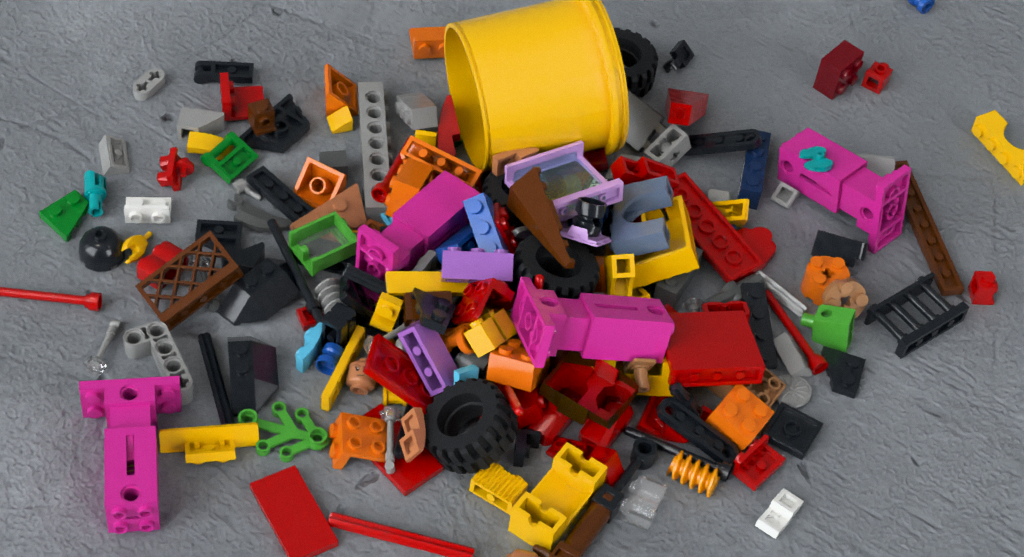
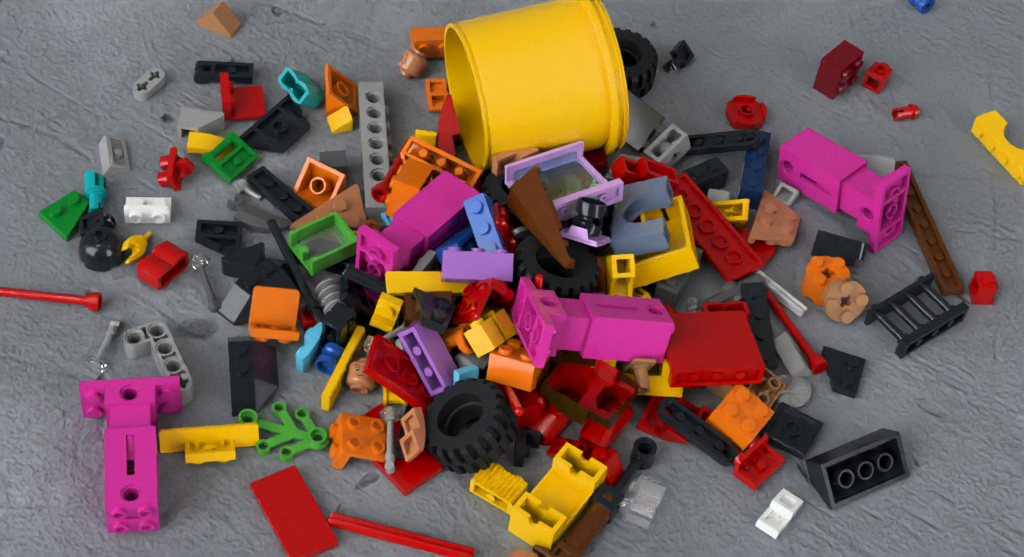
(96, 218): none -> black bracket
(203, 292): reddish brown fence -> none
(215, 379): black axle -> none
(220, 20): none -> medium nougat slope
(261, 117): reddish brown brick -> none
(274, 314): none -> orange bracket
(301, 88): none -> teal brick
(412, 63): none -> nougat head
(416, 110): light grey brick -> none
(435, 93): none -> orange slope
(685, 106): red slope -> none
(685, 398): black axle -> none
(694, 474): light orange piece -> none
(709, 175): none -> black brick
(724, 468): black piece -> none
(739, 119): none -> red plate
(774, 222): none -> nougat wing
(818, 162): teal piece -> none
(831, 326): bright green torso -> none
(858, 467): none -> black slope
(910, 111): none -> red pin

